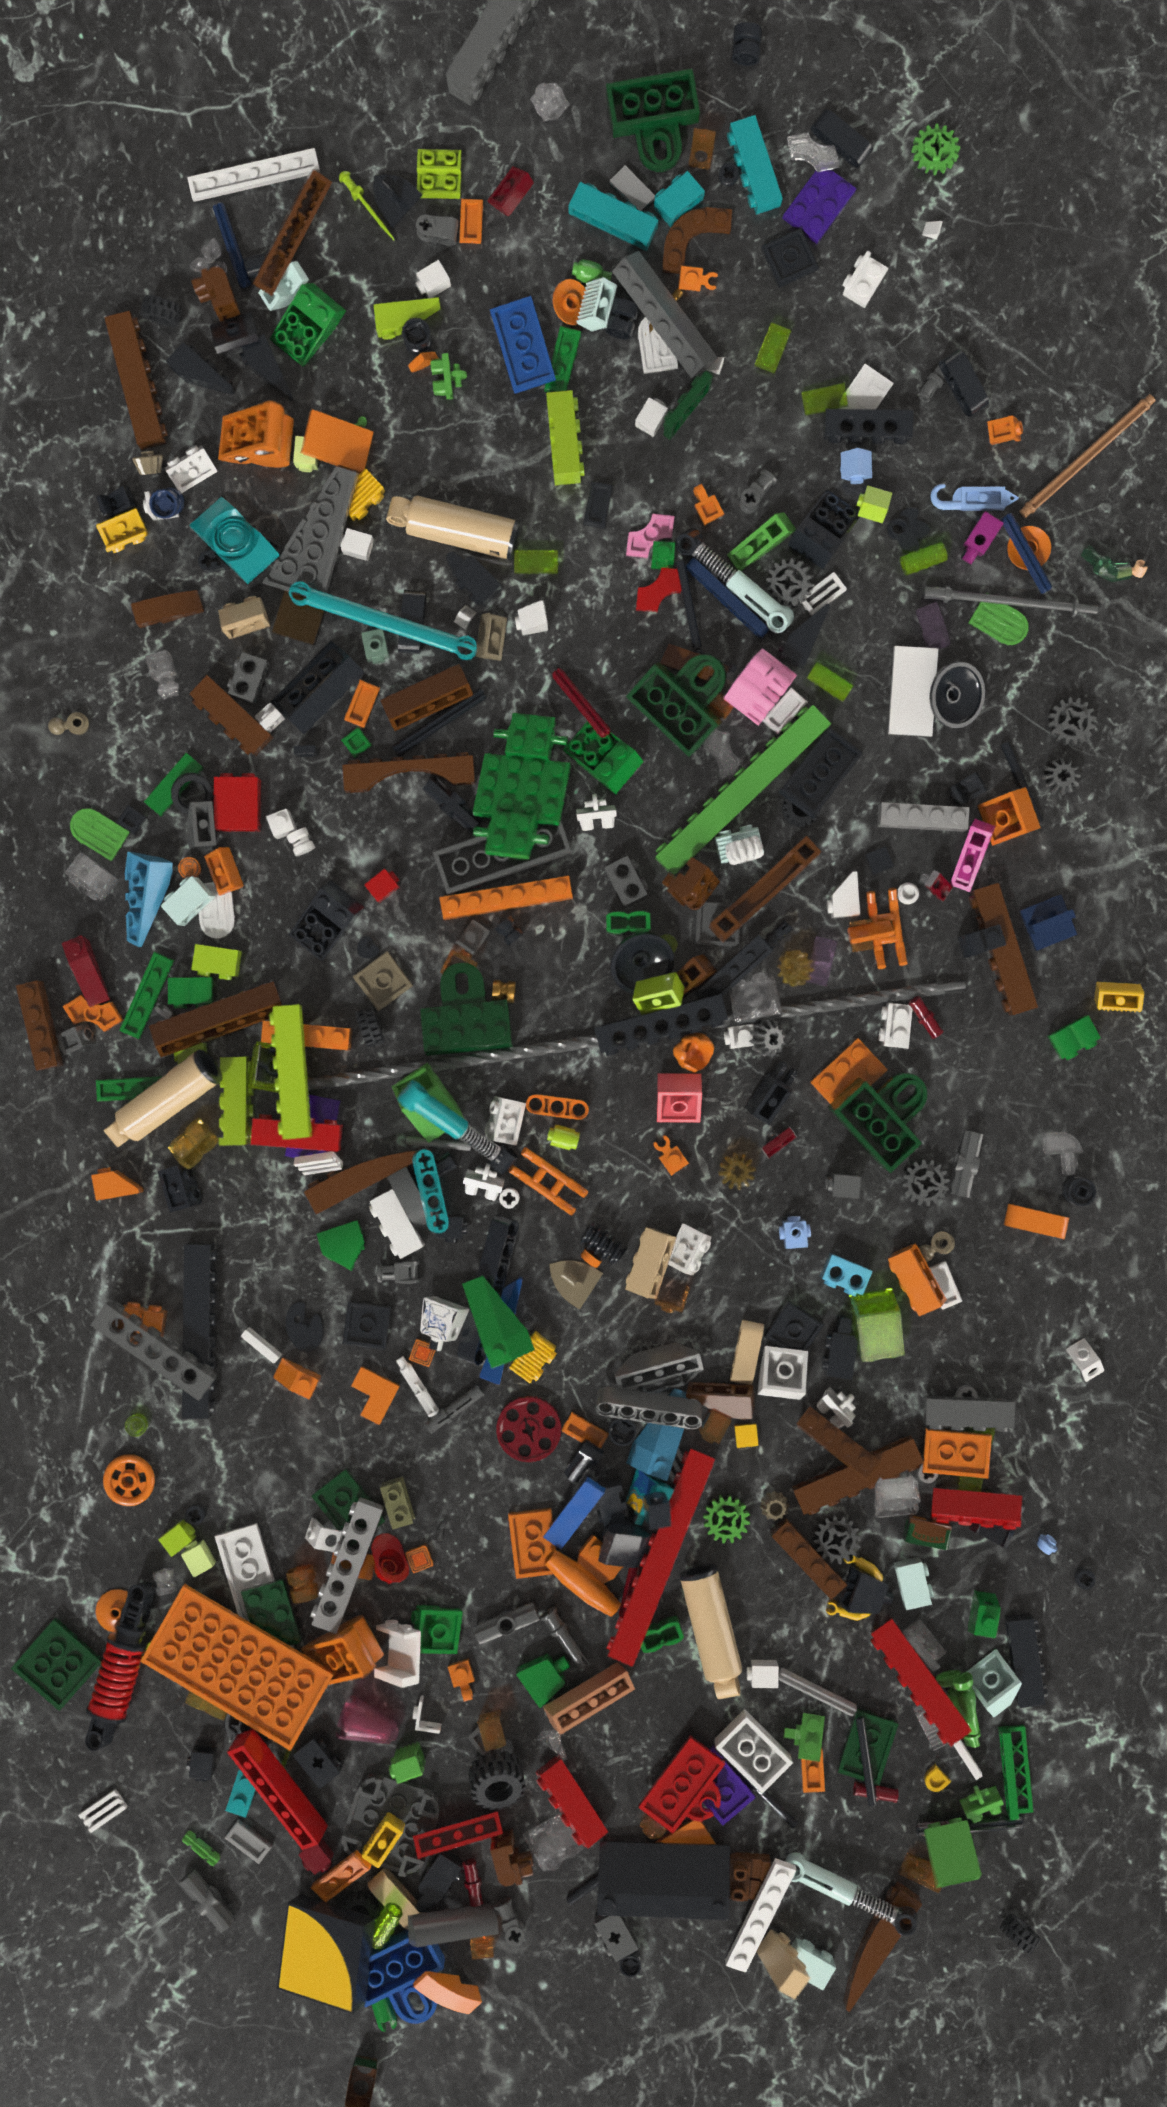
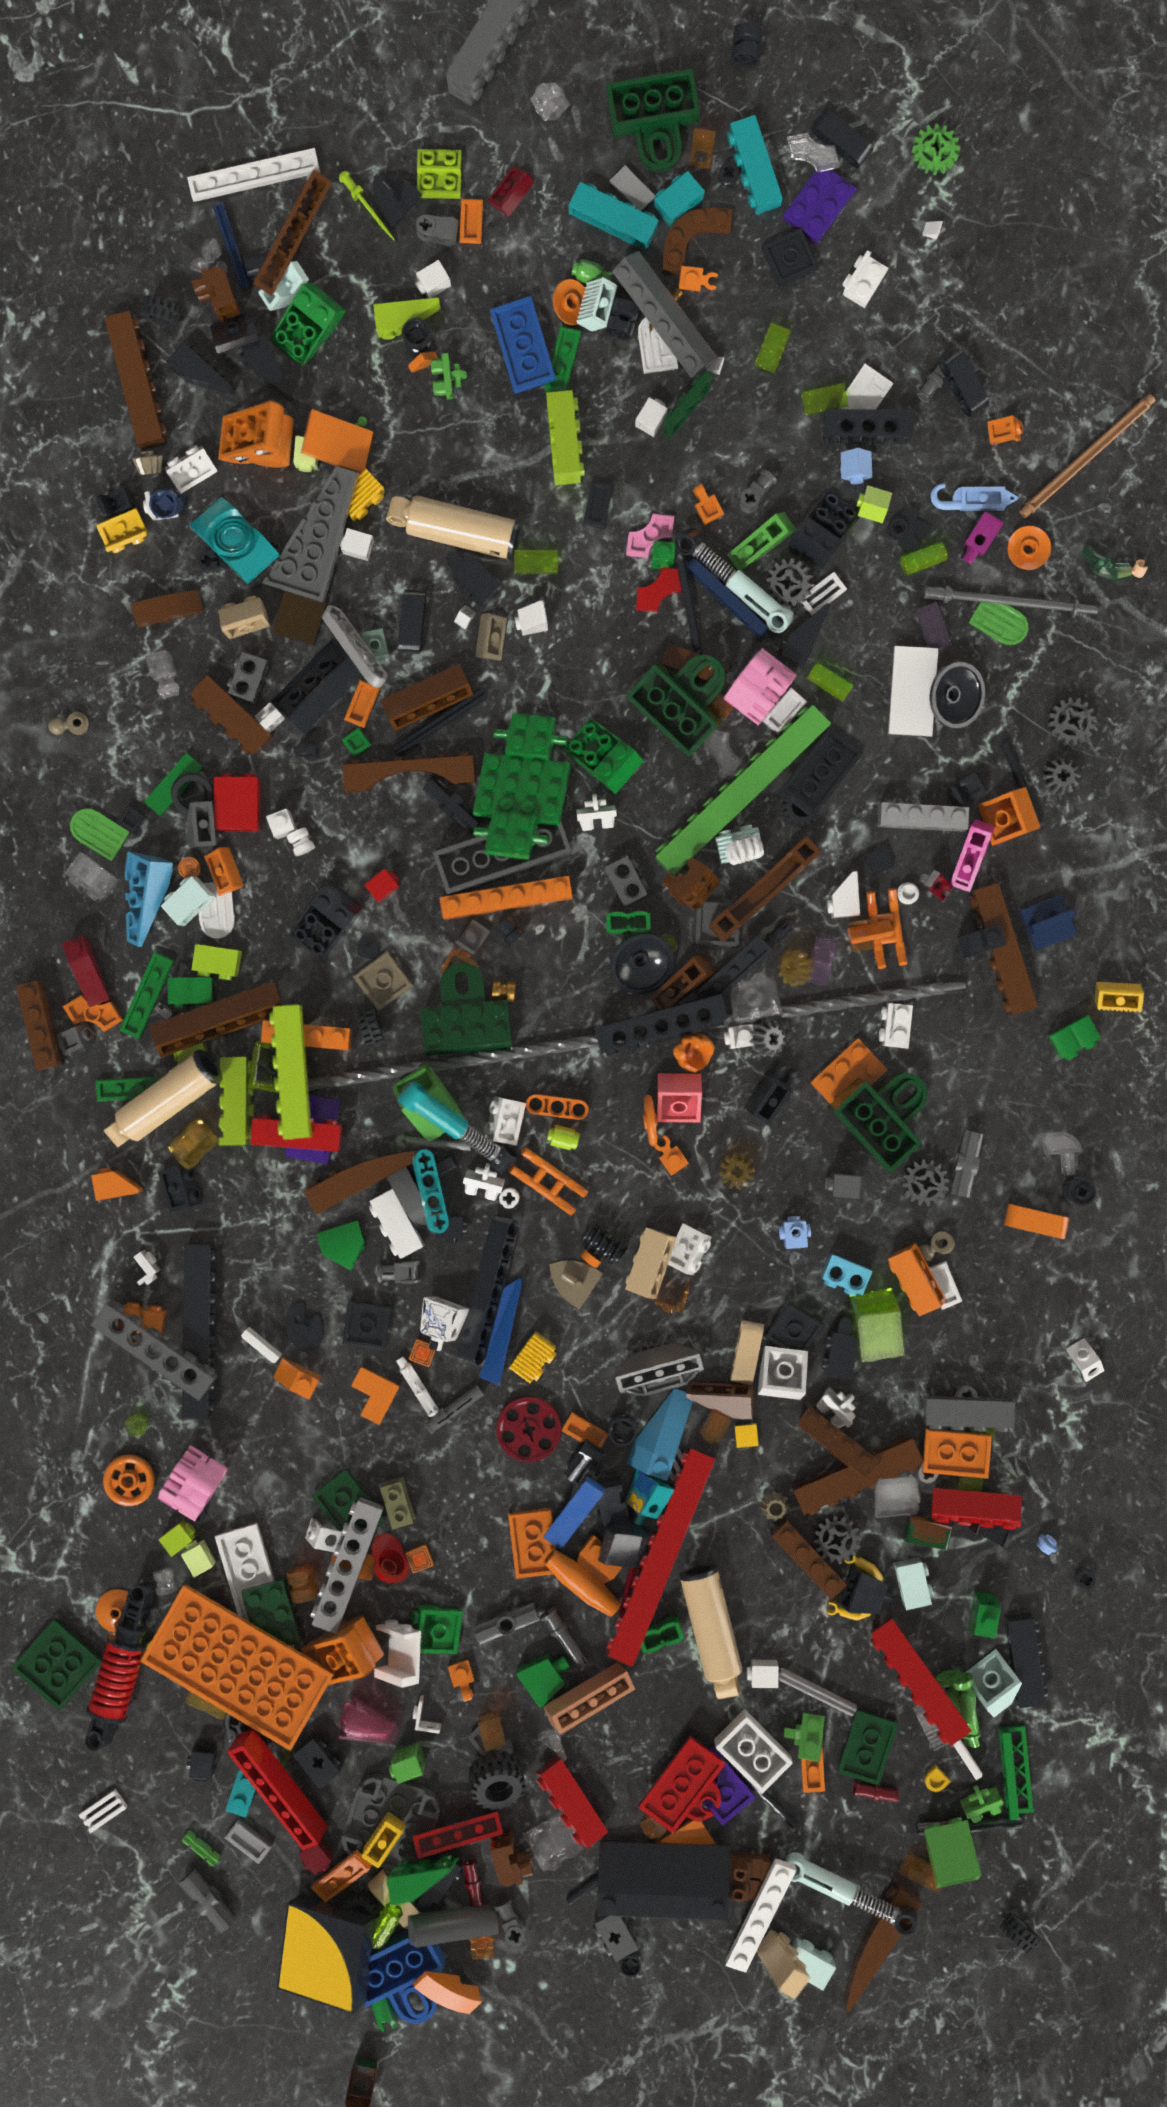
(147, 1263): none -> white bracket
(196, 1485): none -> bright pink piece
(318, 1163): white tile -> none
(354, 646): none -> light grey beam
(382, 620): teal piece -> none
(411, 1880): none -> green slope
(499, 1329): green wedge -> none
(581, 703): dark red axle -> none
(649, 1408): dark grey beam -> none
(650, 1120): none -> orange plate
(657, 1510): black brick -> none
(658, 993): lime brick -> none
(720, 1525): bright green gear -> none
(777, 1140): dark red piece -> none
(866, 1763): black bar -> none
(924, 1644): clear bracket -> none
(925, 1017): dark red pin -> none
(1026, 553): dark blue axle -> none

